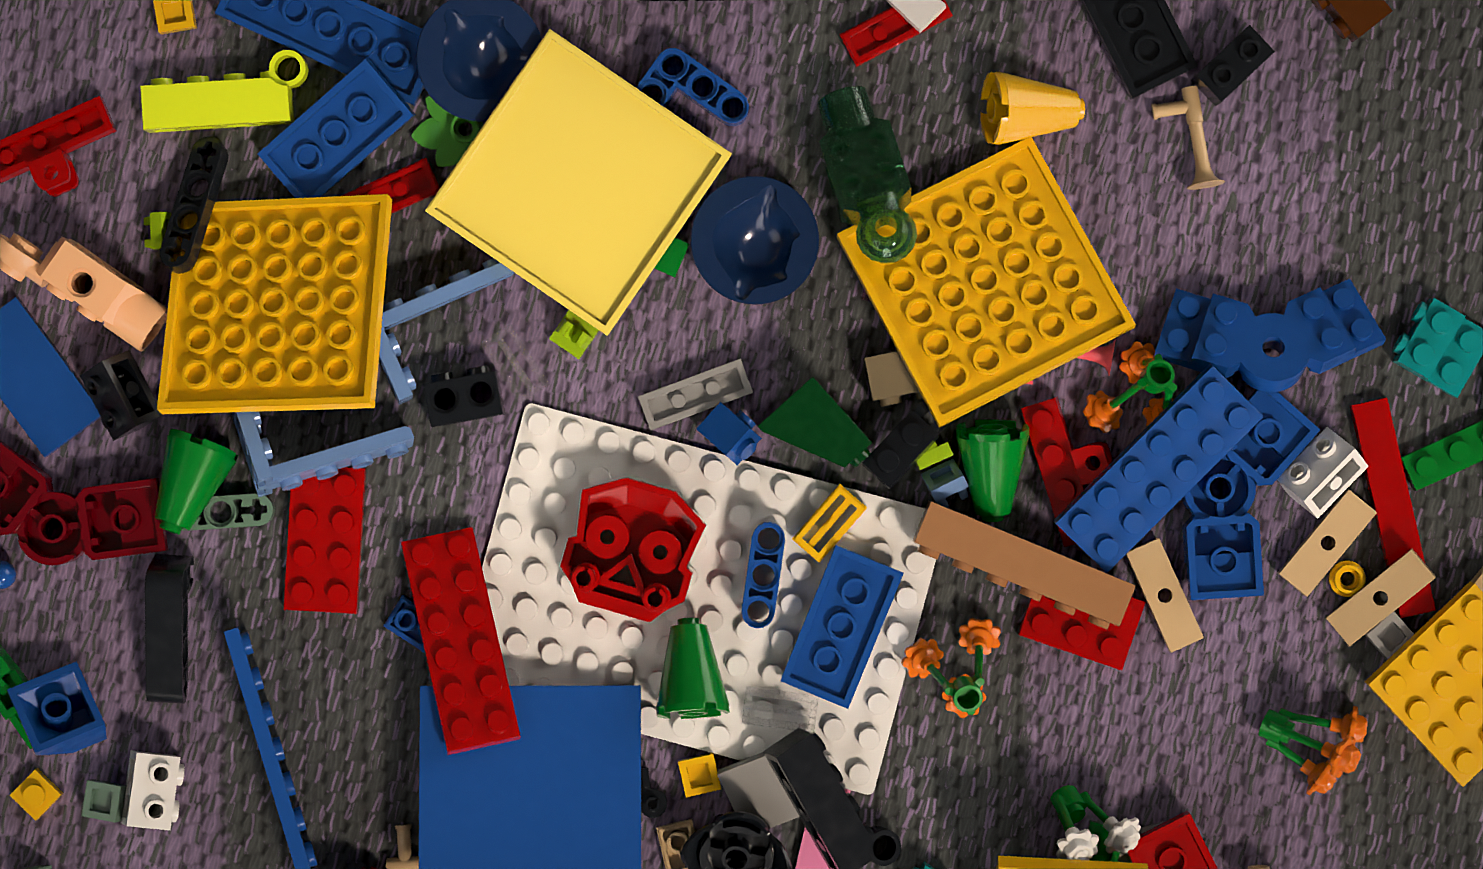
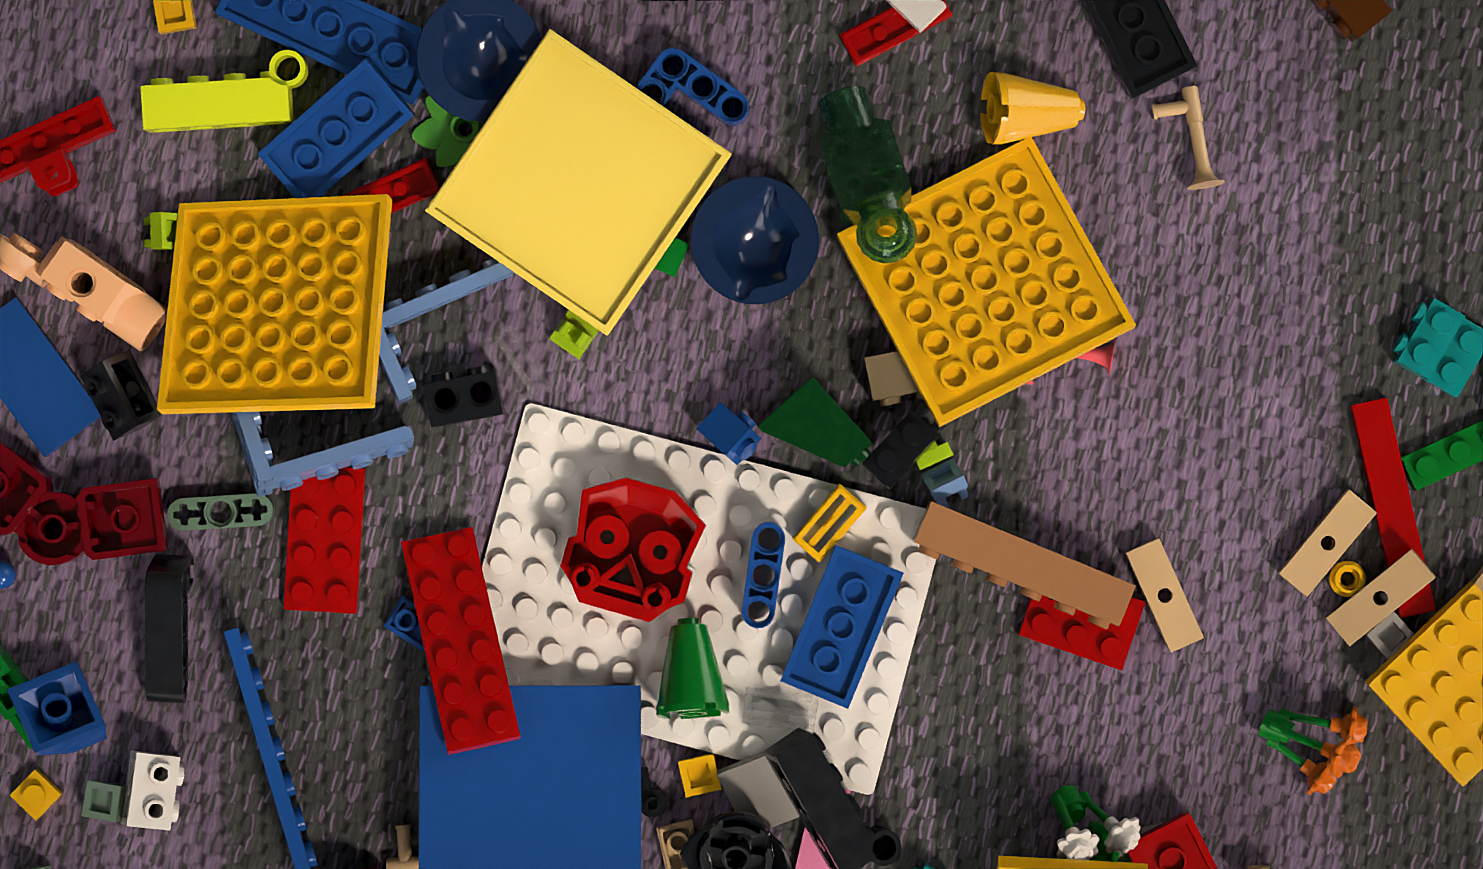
(189, 204): black beam -> none
(189, 479): green cone -> none
(695, 394): light grey plate -> none
(964, 692): orange plant -> none
(992, 464): green cone -> none
(1061, 466): red plate -> none
(1145, 373): orange plant -> none
(1158, 468): blue plate -> none
(1221, 535): blue plate -> none
(1232, 65): black brick -> none
(1312, 333): blue plate -> none
(1322, 472): white brick -> none

